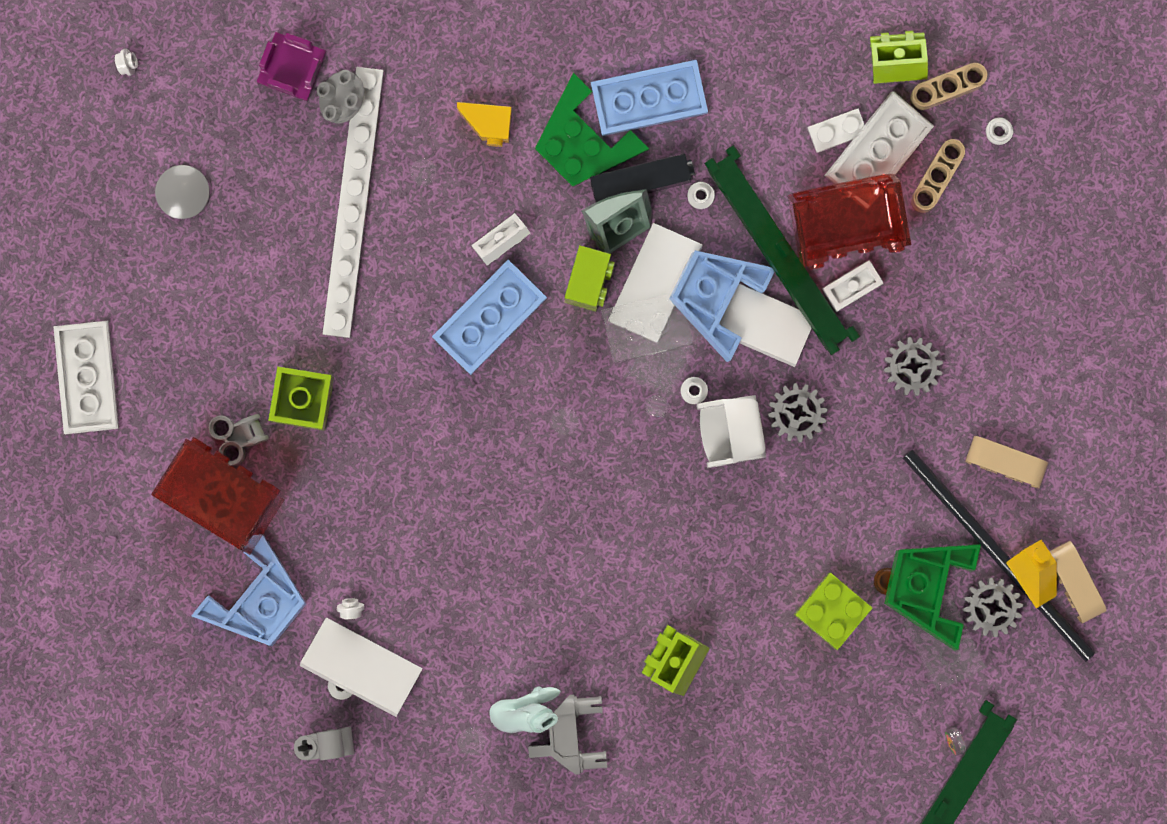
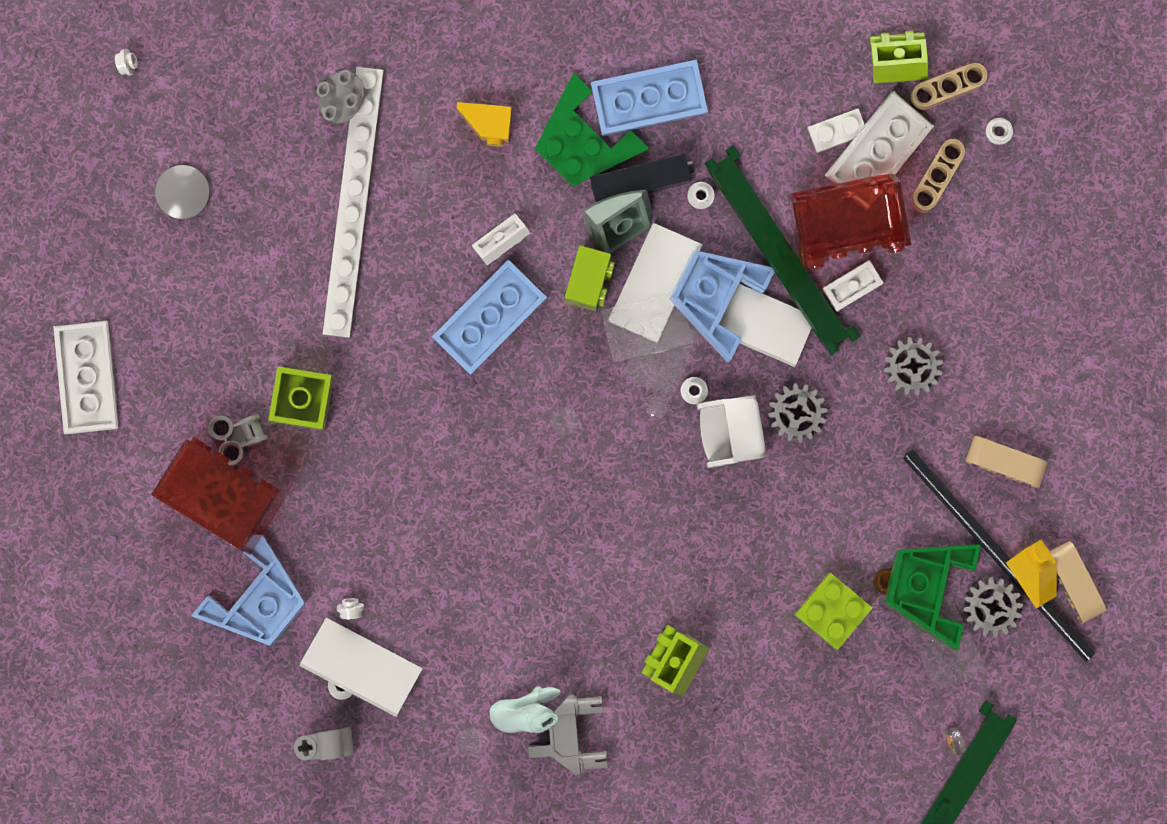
(290, 65): magenta panel -> none

